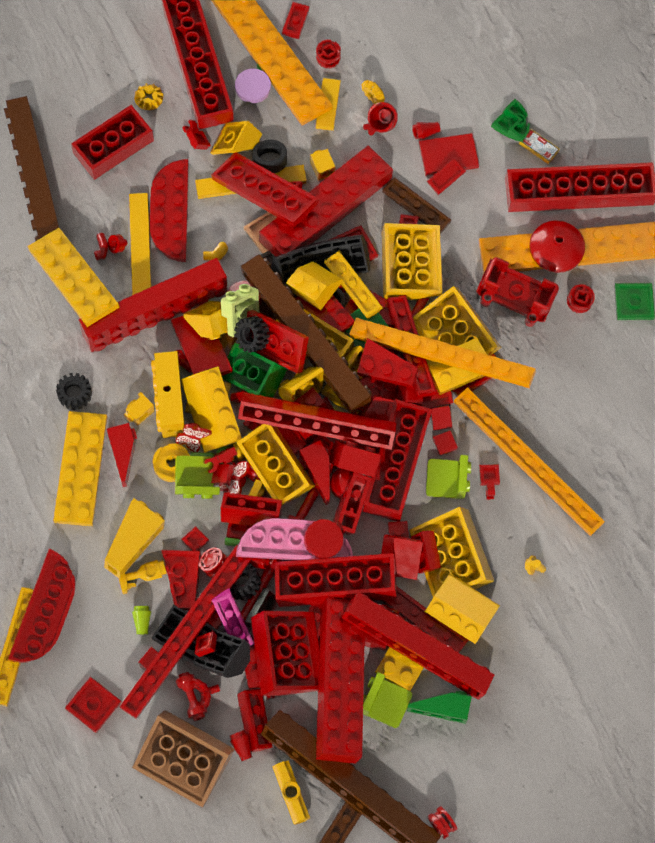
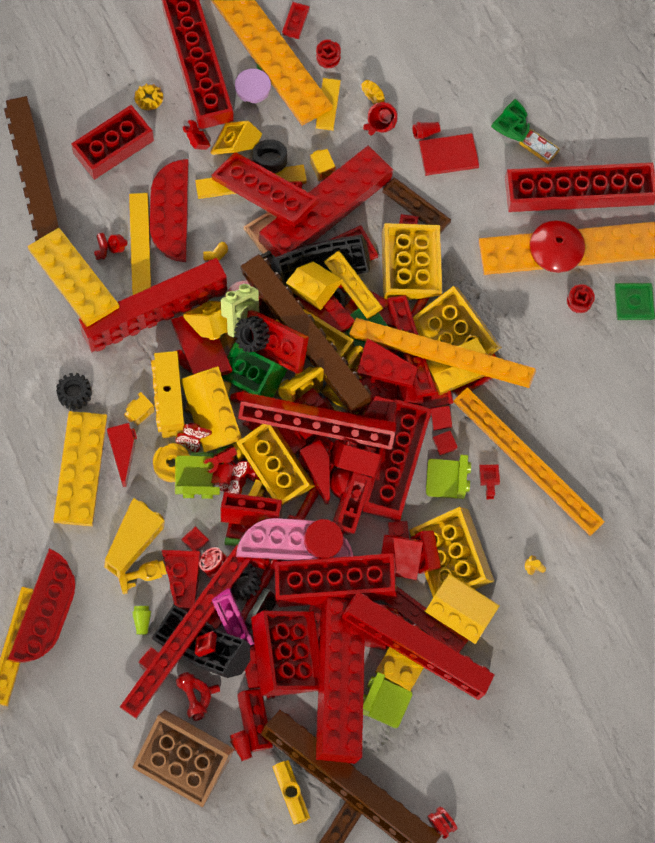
(93, 705): red tile -> none
(446, 176): red tile -> none
(448, 707): green slope -> none
(516, 291): red container -> none

